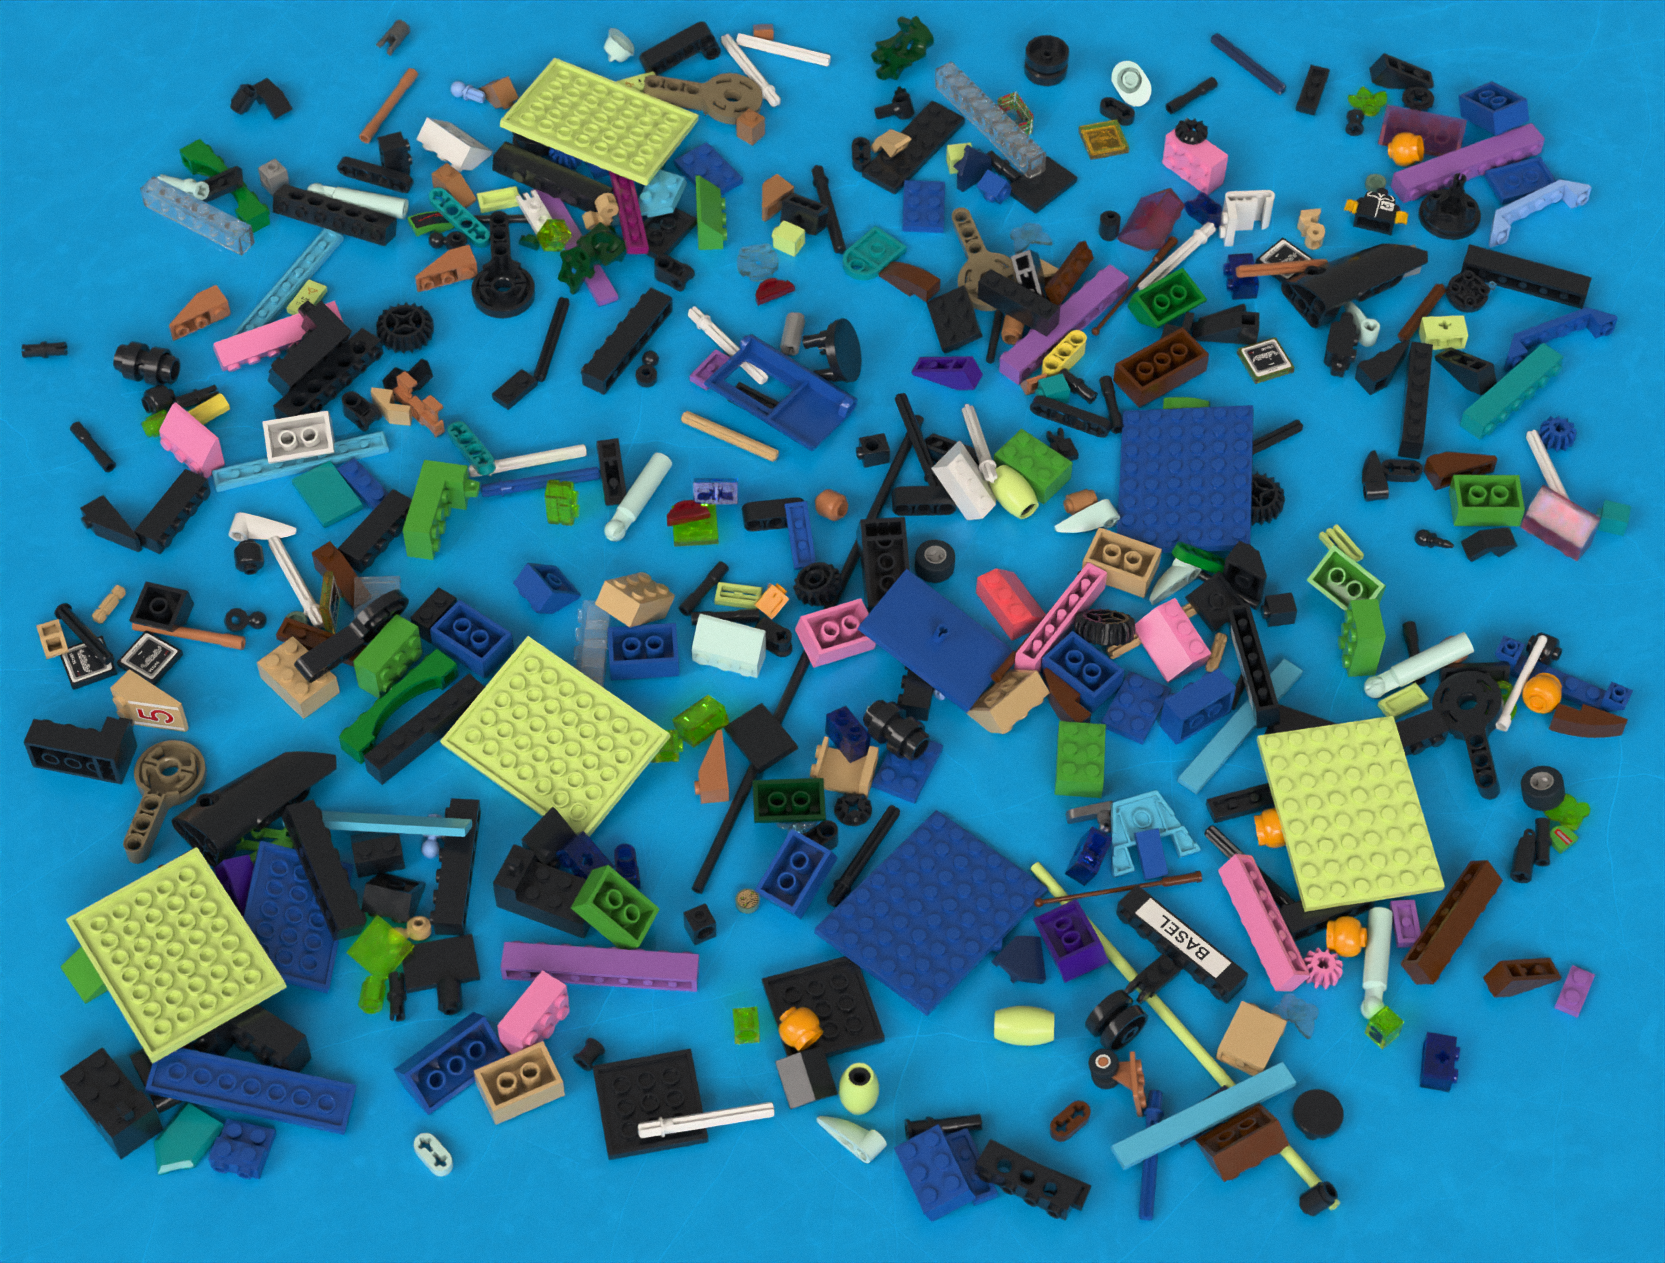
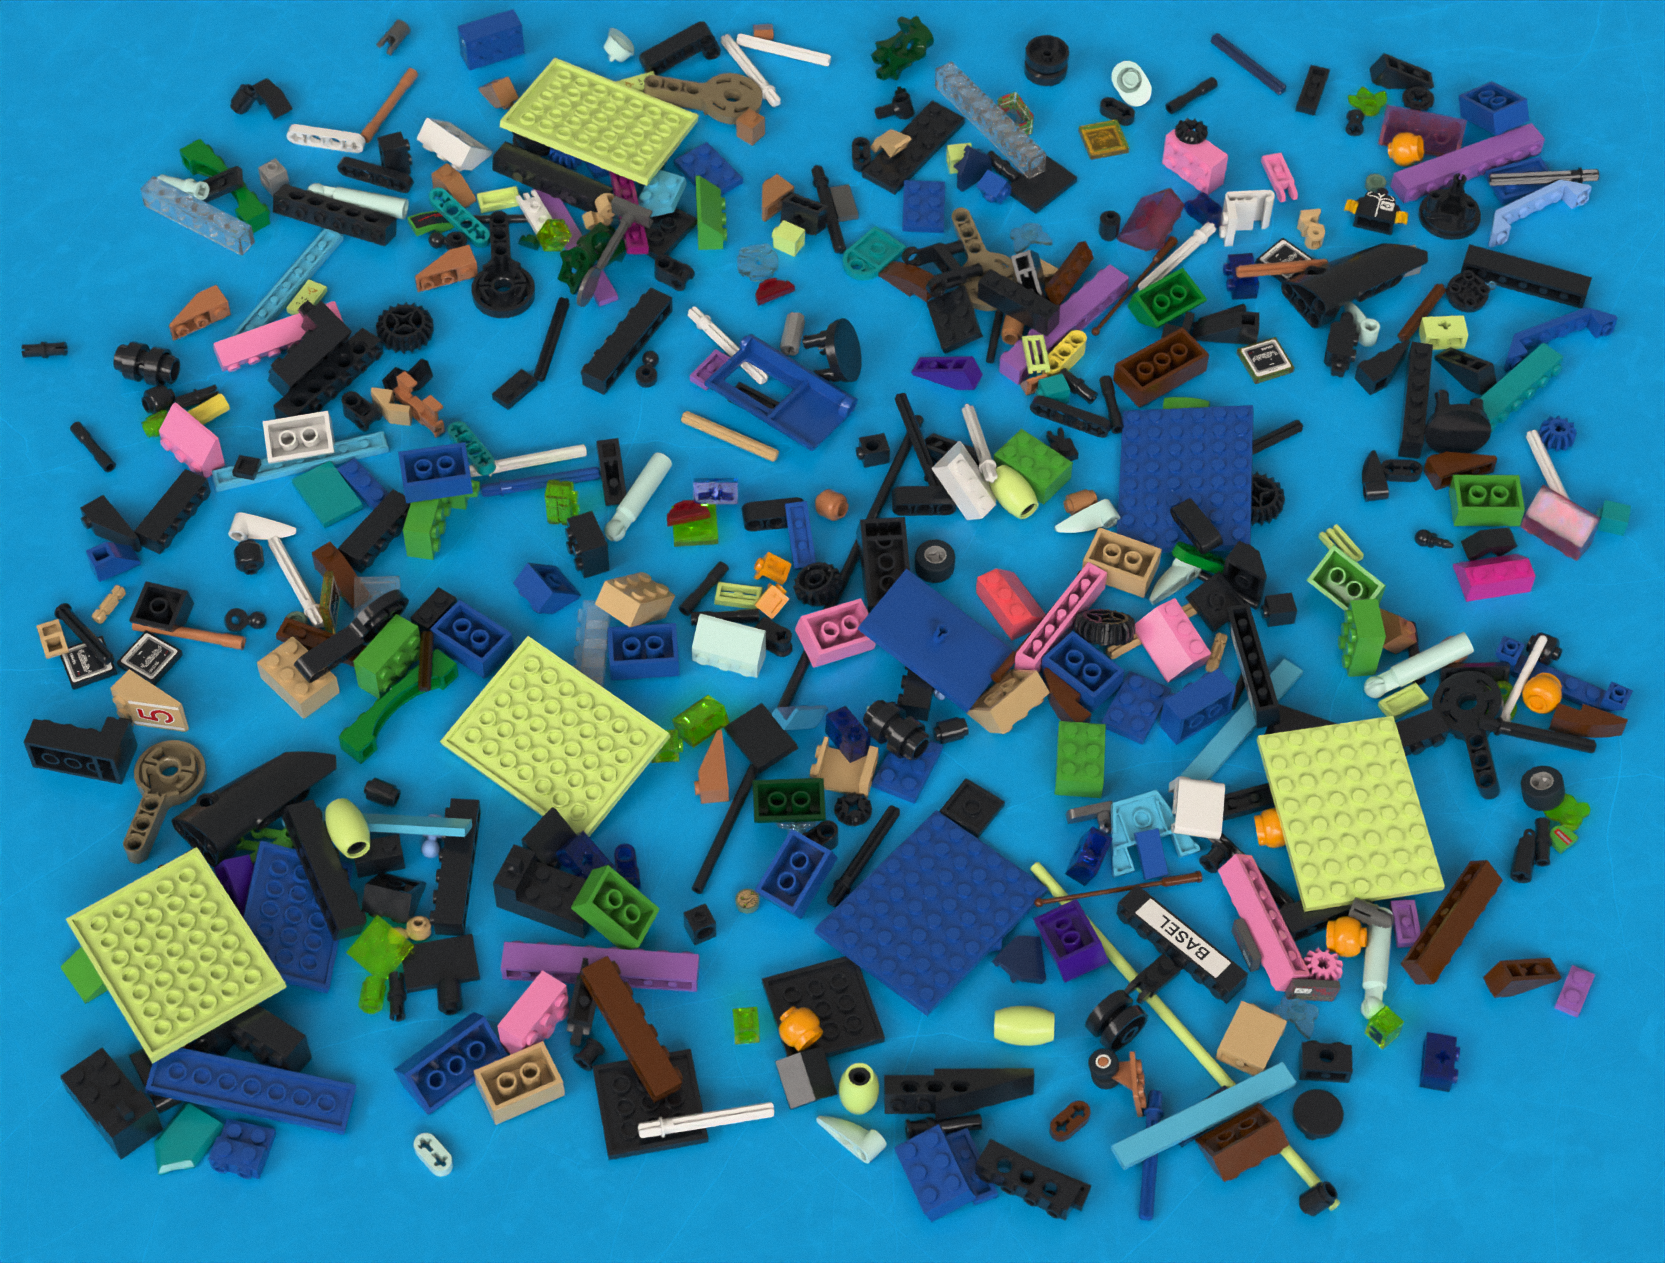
(111, 559): none -> blue slope
(246, 467): none -> black tile
(347, 828): none -> yellowish green piece
(353, 144): none -> white beam
(382, 792): none -> black brick
(421, 730): black brick -> none
(425, 661): none -> dark brown axle
(435, 472): none -> blue brick
(459, 89): light blue axle -> none
(491, 39): none -> blue brick
(581, 1010): none -> black hinge
(587, 544): none -> black brick
(630, 213): none -> dark grey piece
(631, 1029): none -> reddish brown brick
(772, 567): none -> light orange bracket
(799, 716): none -> dark azure panel
(844, 203): none -> dark grey tile
(941, 255): none -> black connector
(950, 730): none -> black brick
(955, 1090): none -> black brick
(972, 808): none -> black tile
(1037, 367): none -> yellowish green tile
(1196, 526): none -> black beam
(1197, 807): none -> white piece
(1214, 857): none -> black bush
(1246, 944): none -> dark grey tile
(1279, 176): none -> bright pink hinge
(1312, 989): none -> dark grey tile
(1314, 1069): none -> black brick
(1370, 914): none -> dark grey hinge
(1398, 631): none -> medium nougat slope
(1457, 426): none -> black piece
(1495, 577): none -> dark pink slope
(1499, 726): none -> black axle
(1542, 177): none -> axle

